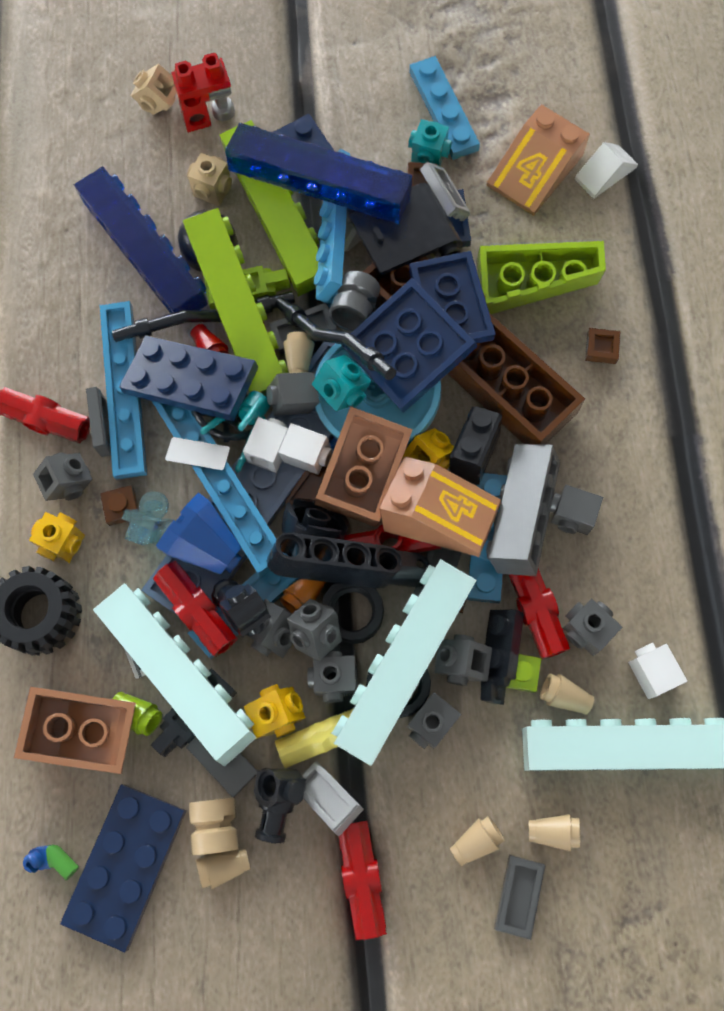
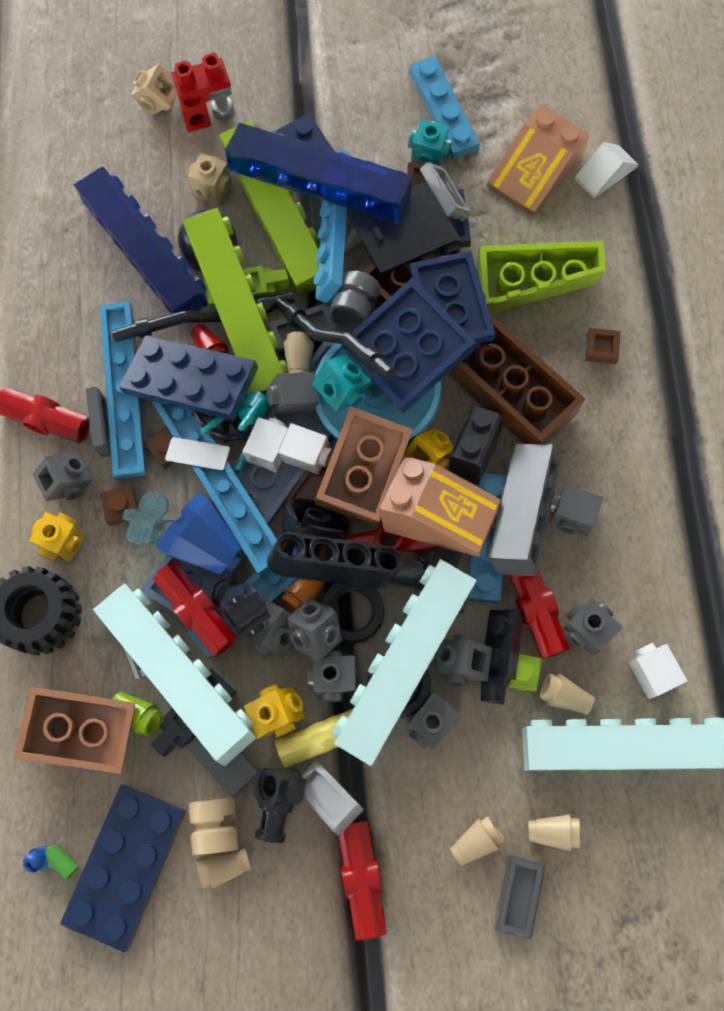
(159, 445): none -> reddish brown plate

